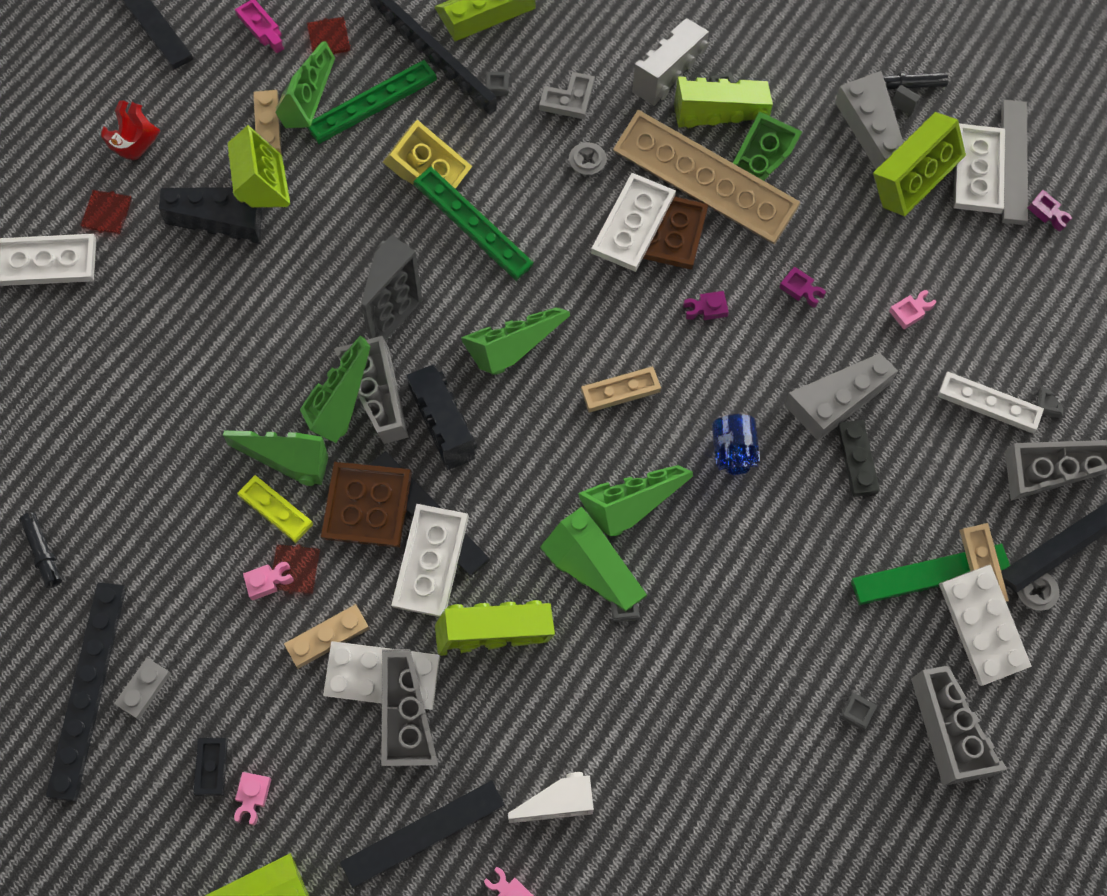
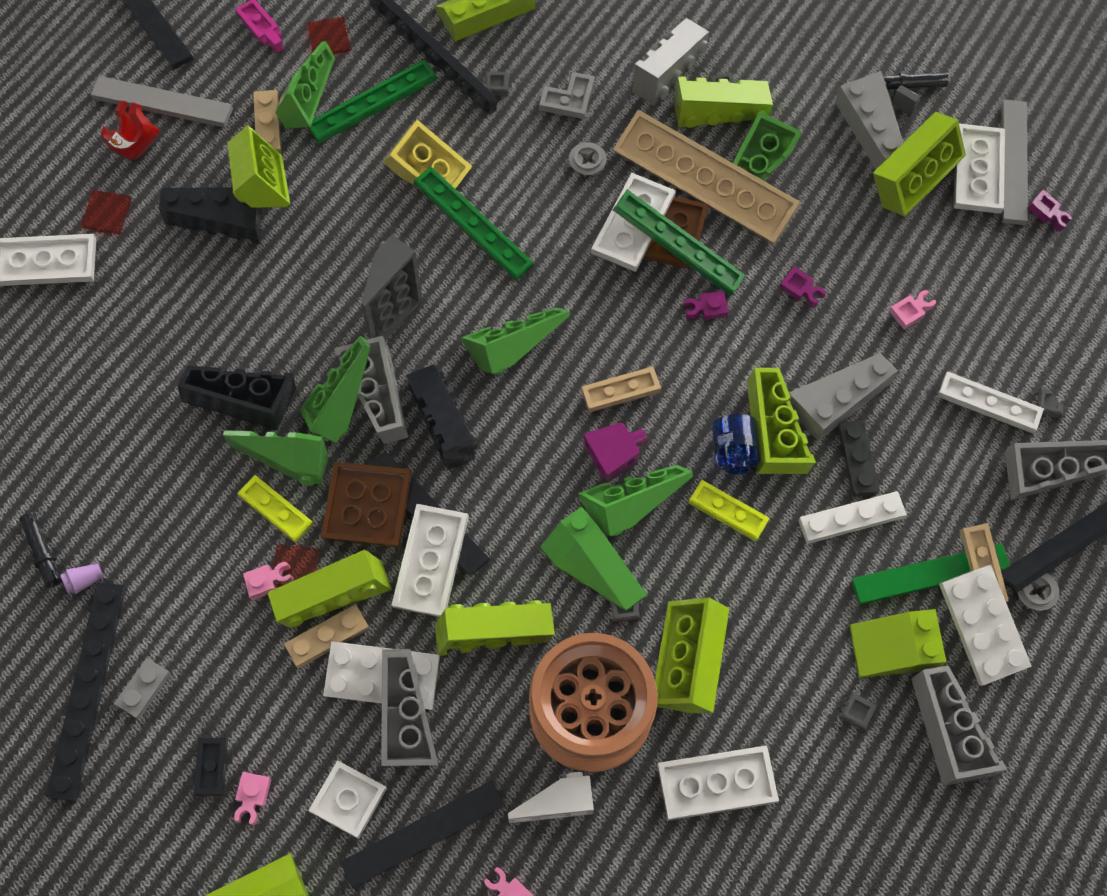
(81, 577): none -> lavender cone
(163, 101): none -> light grey tile
(239, 394): none -> black wedge
(329, 589): none -> lime wedge
(347, 799): none -> white plate
(613, 662): none -> nougat wheel
(614, 449): none -> magenta torso
(679, 242): none -> green tile
(691, 655): none -> lime slope
(717, 783): none -> white plate
(728, 510): none -> neon yellow tile
(780, 438): none -> lime wedge
(852, 517): none -> white plate
(898, 644): none -> lime slope

